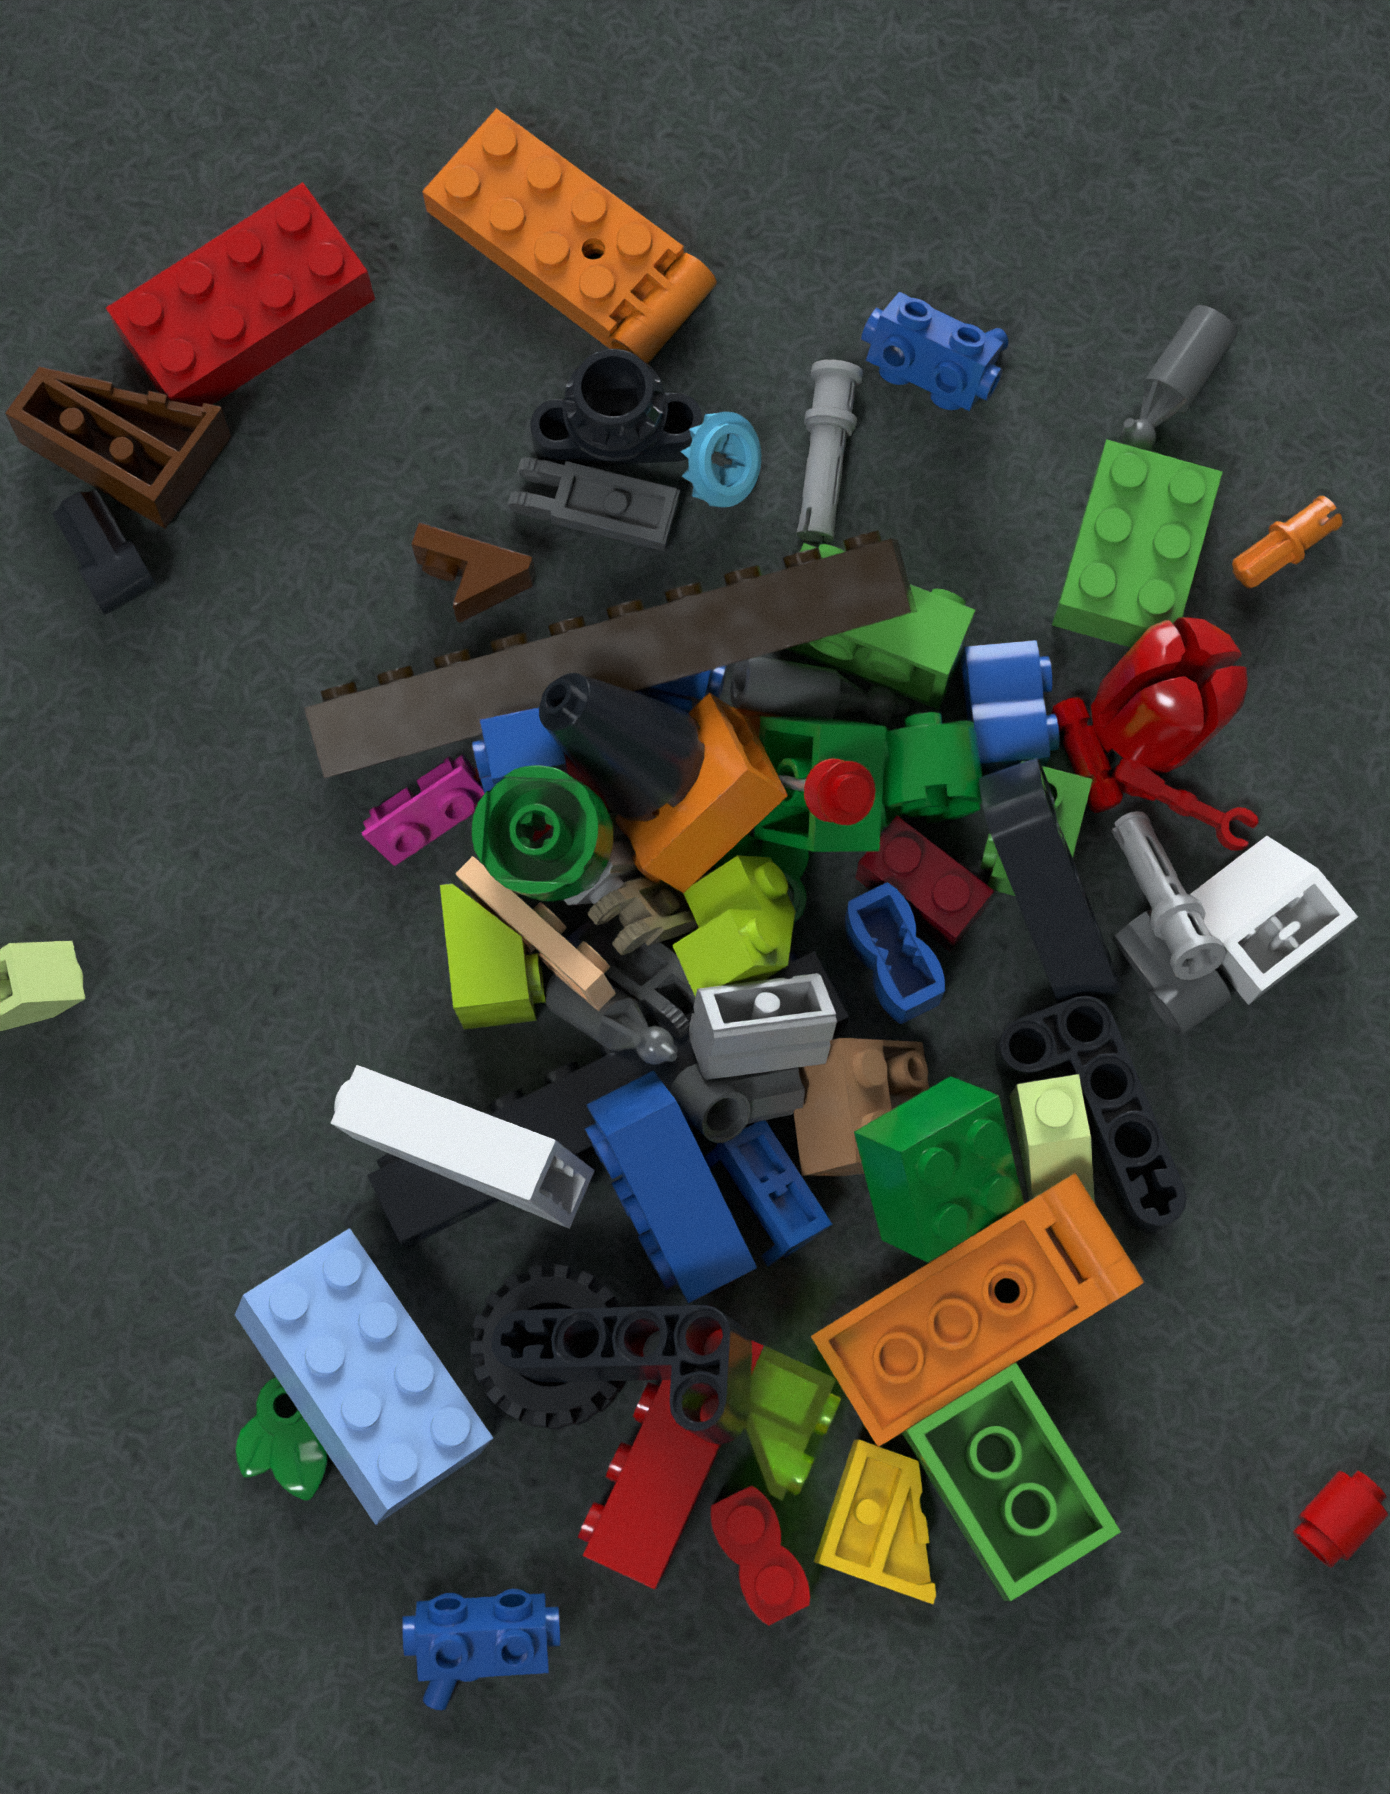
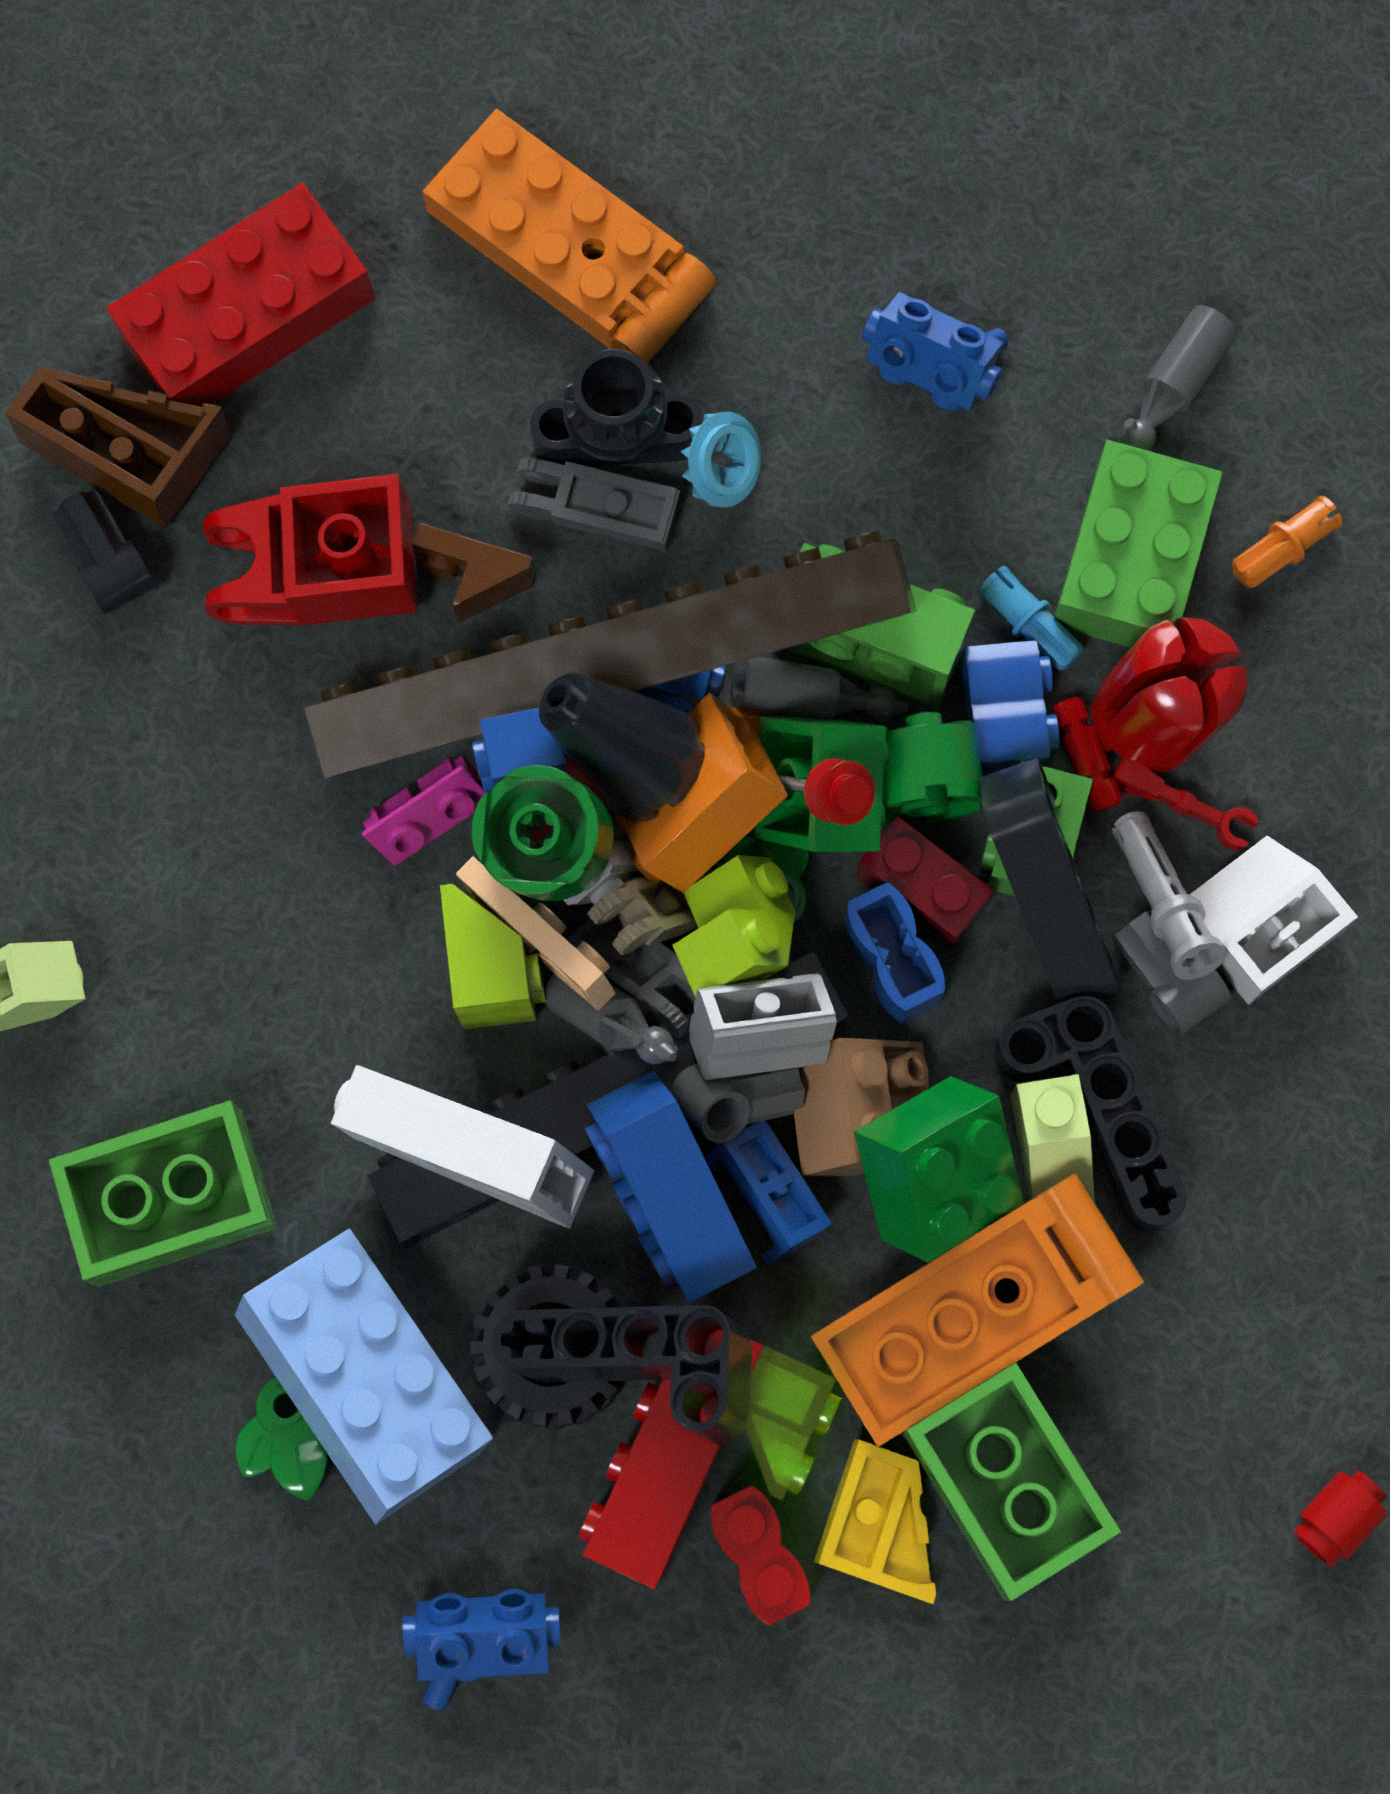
(162, 1194): none -> bright green brick
(318, 554): none -> red brick
(830, 424): light grey pin -> none
(1031, 618): none -> dark azure axle

